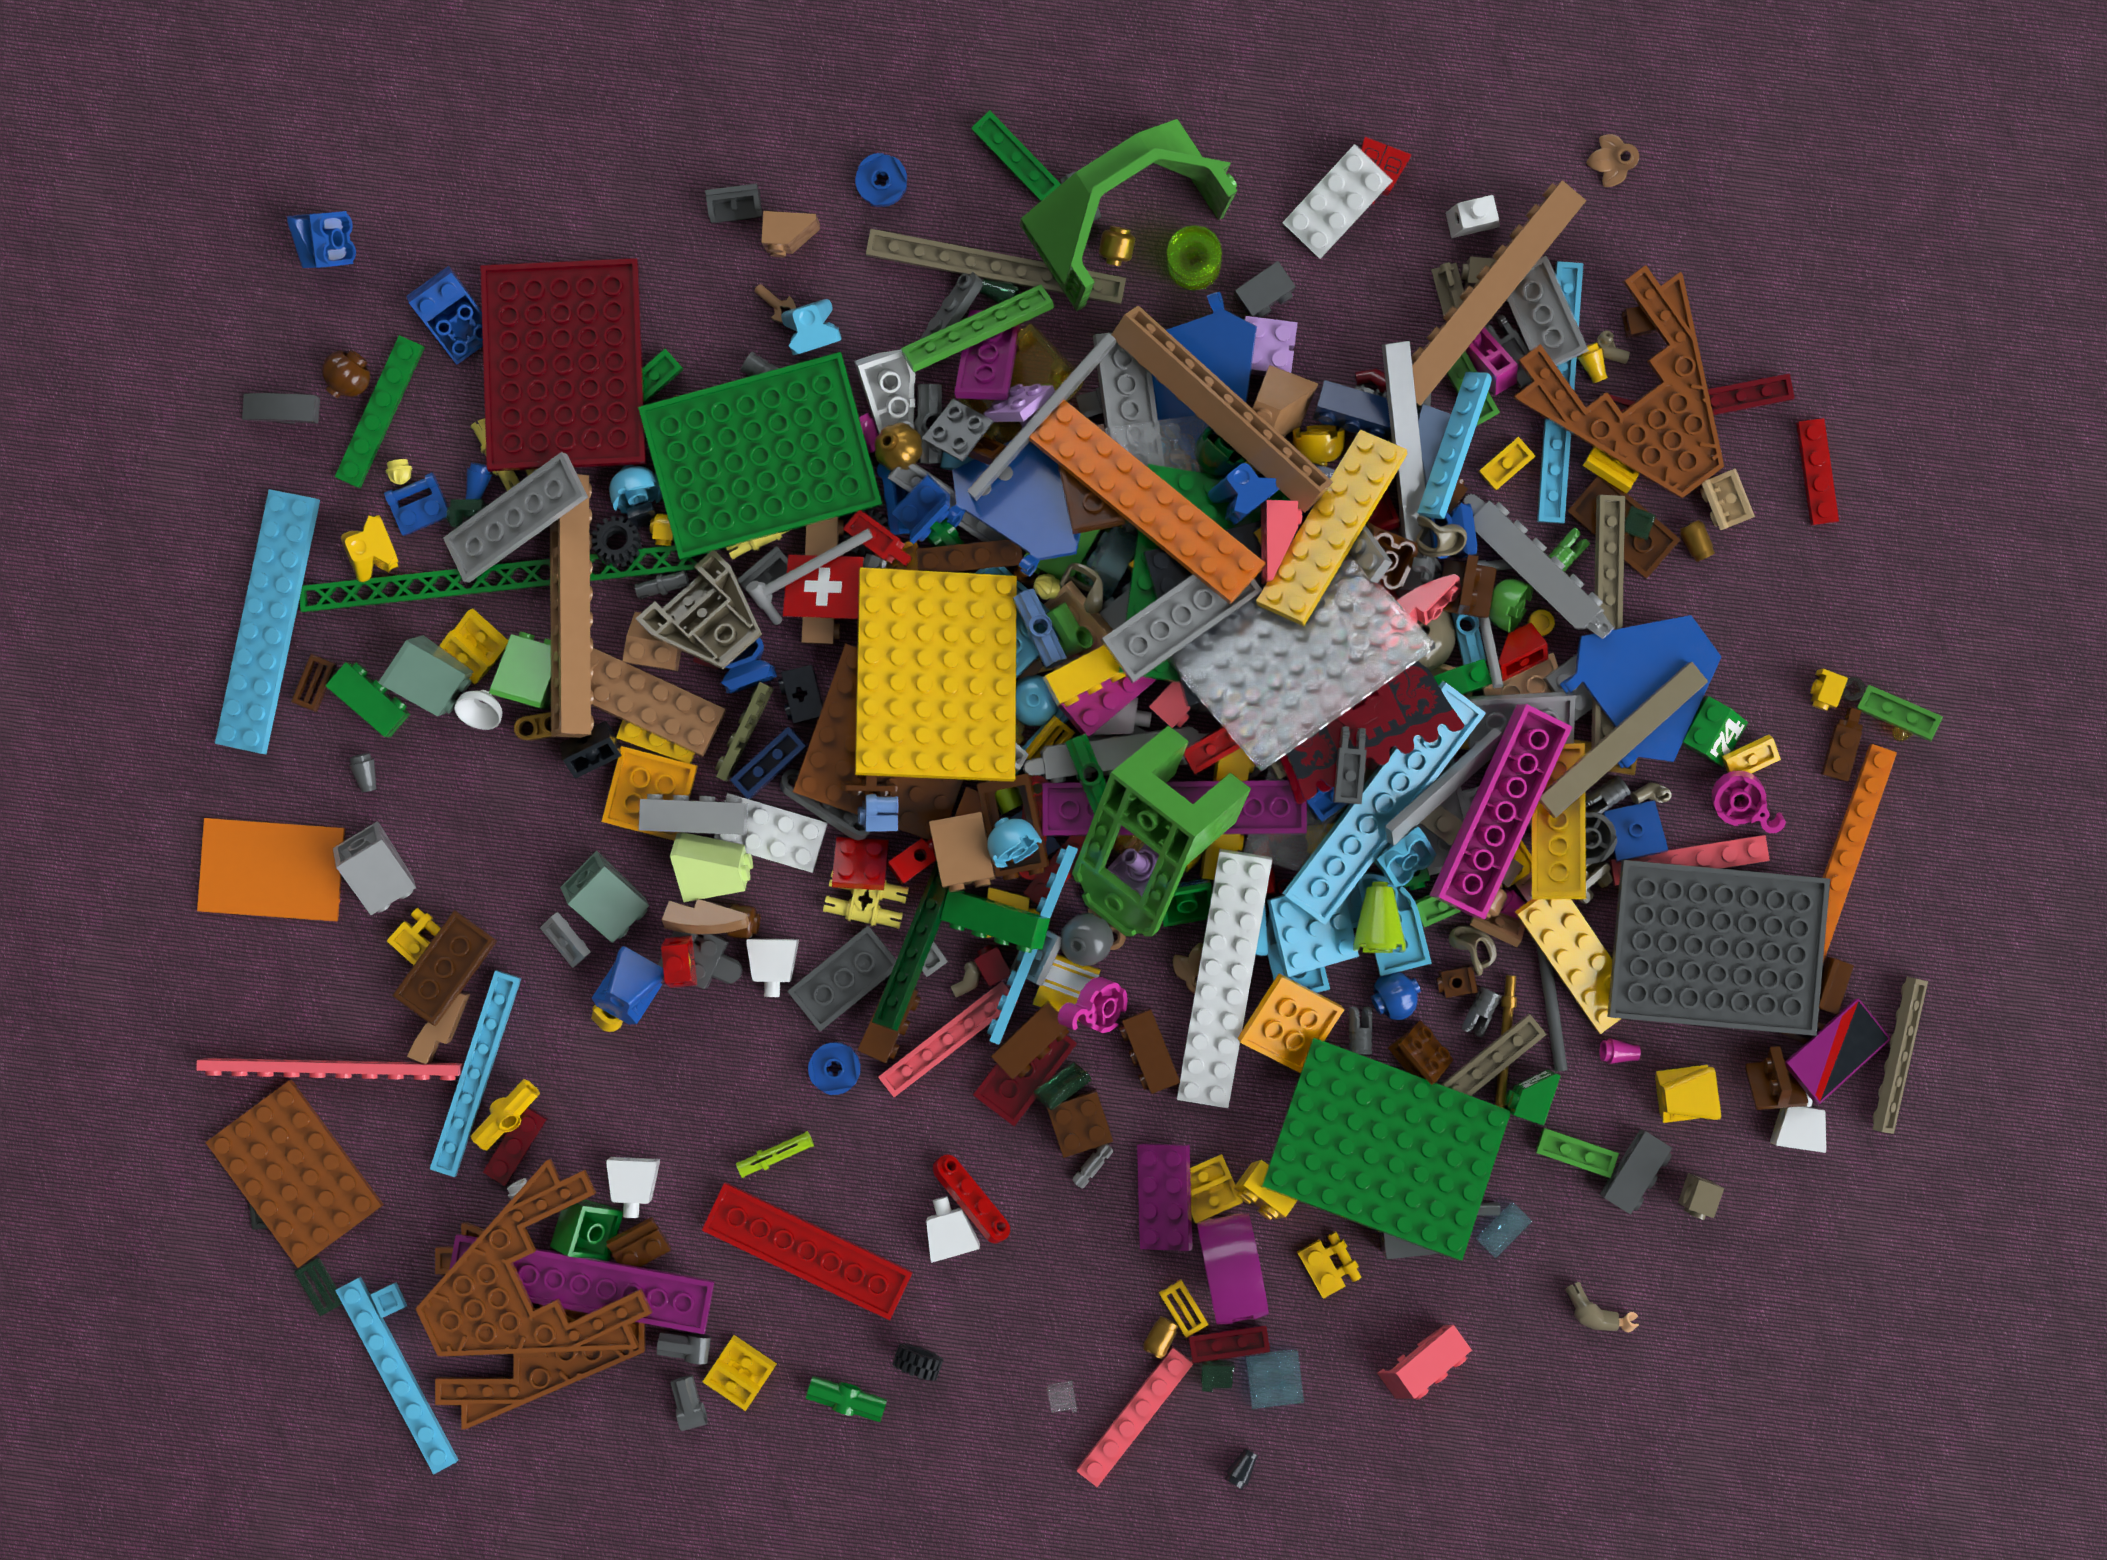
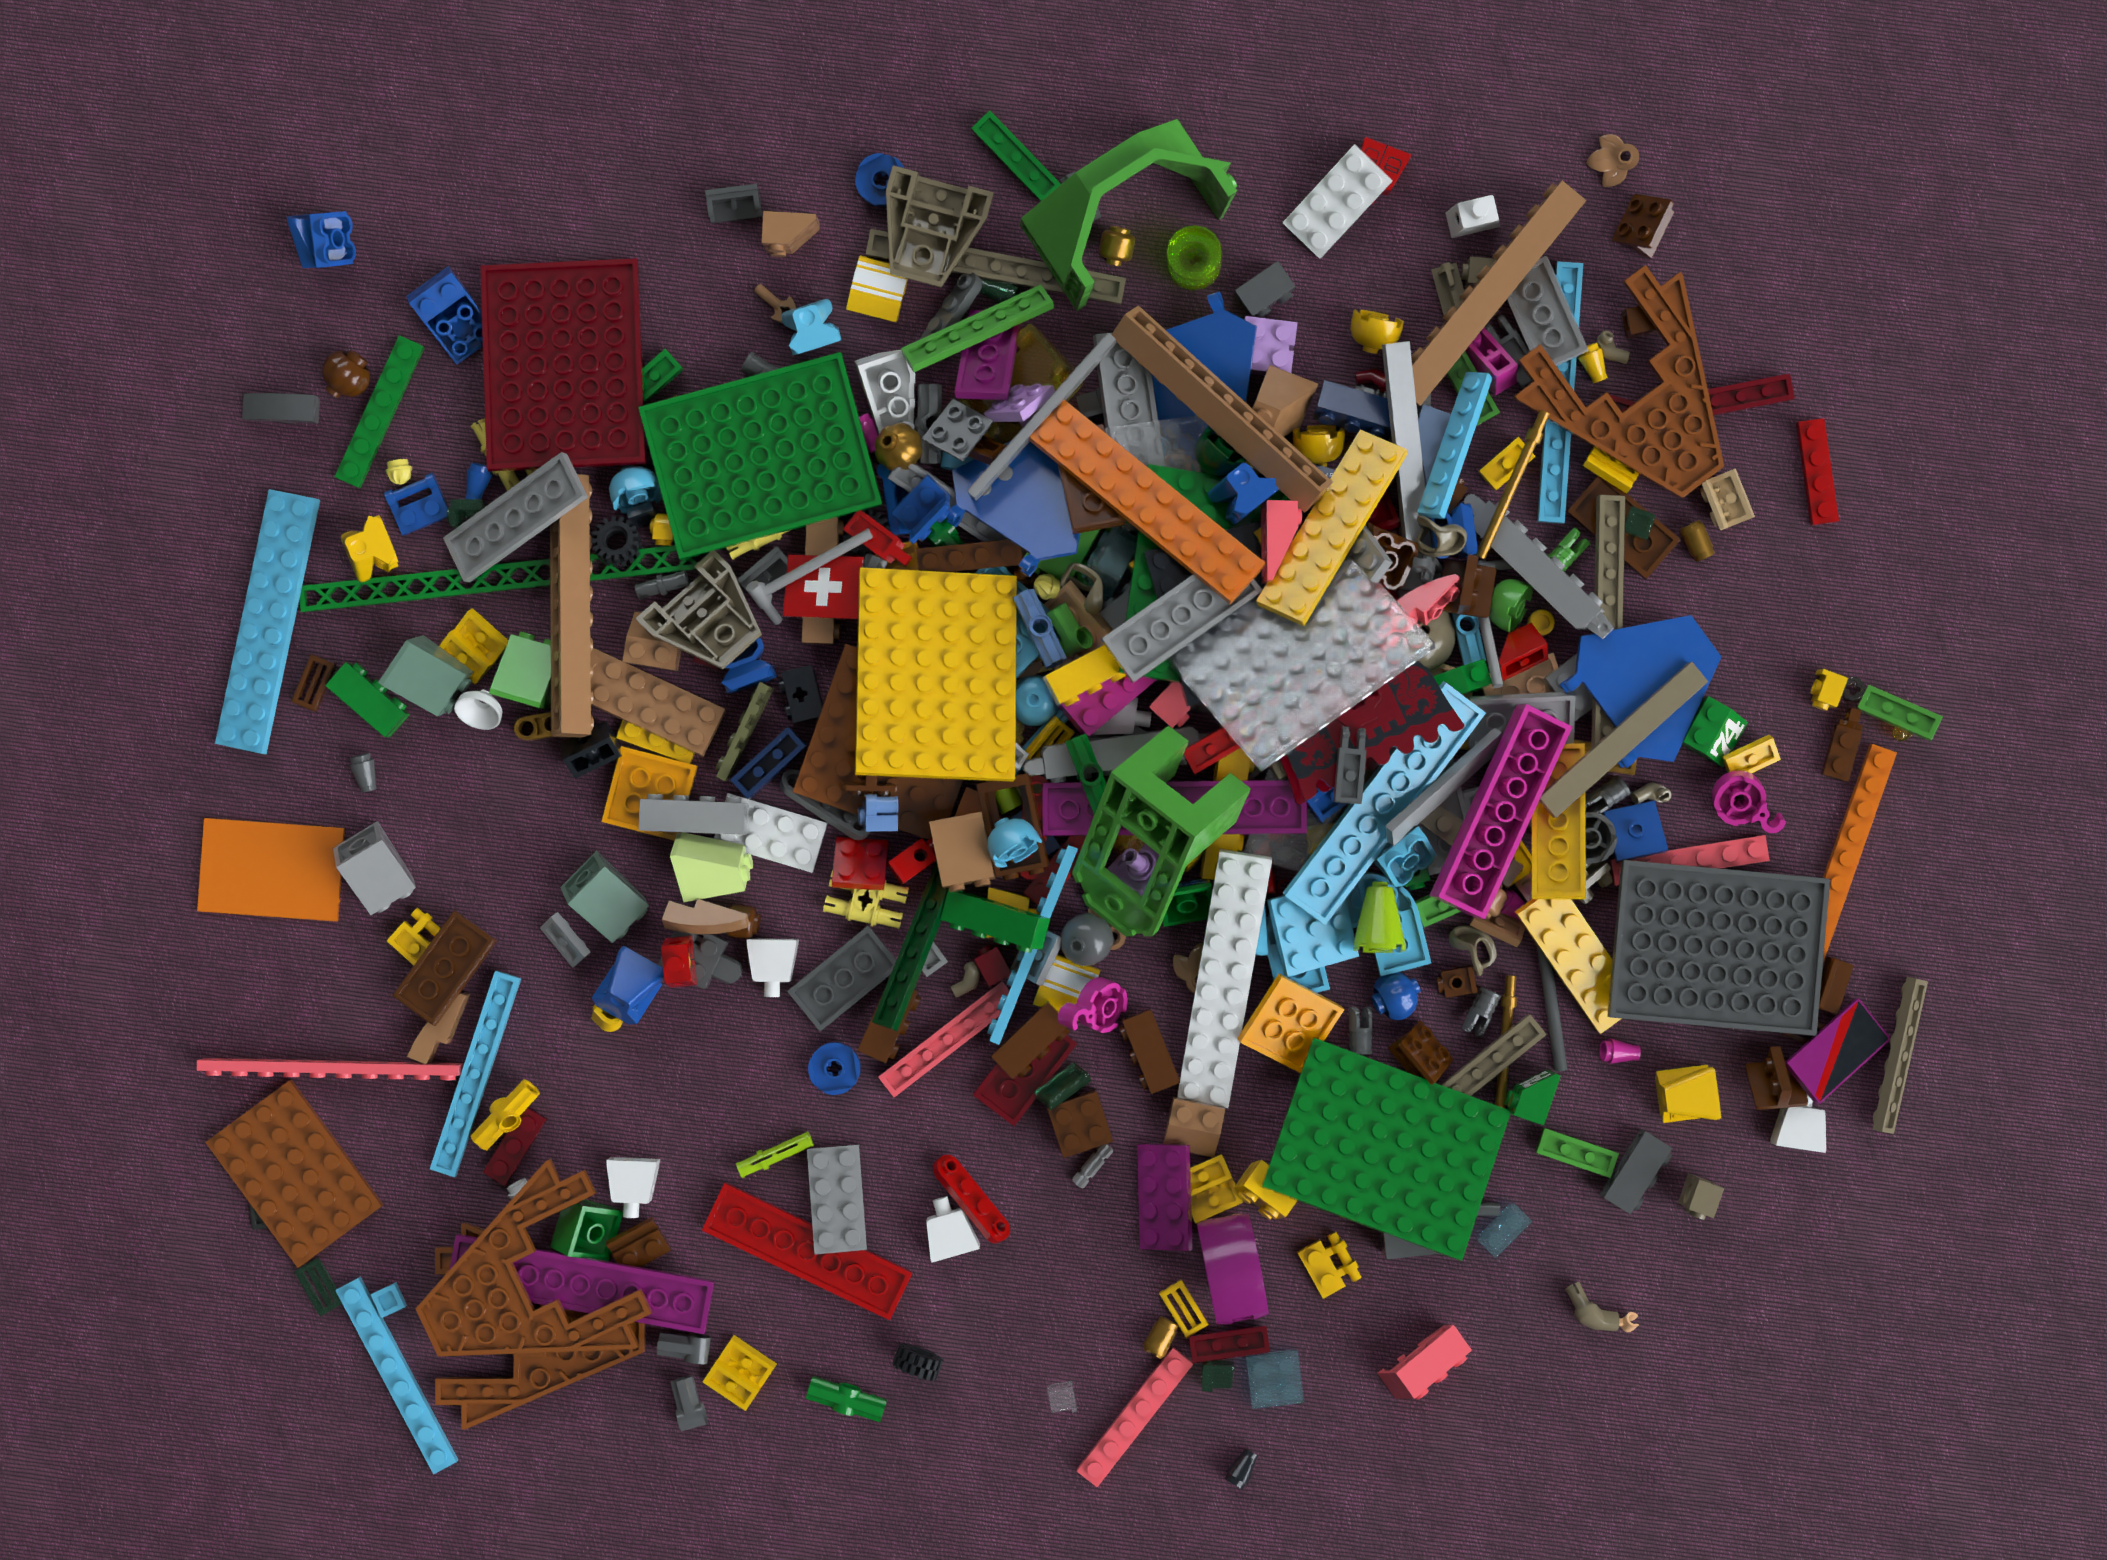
(836, 1199): none -> light grey plate
(876, 290): none -> slope
(930, 224): none -> dark tan wedge
(1194, 1125): none -> medium nougat slope
(1374, 329): none -> yellow cylinder
(1533, 437): none -> pearl gold bar
(1644, 223): none -> reddish brown bracket

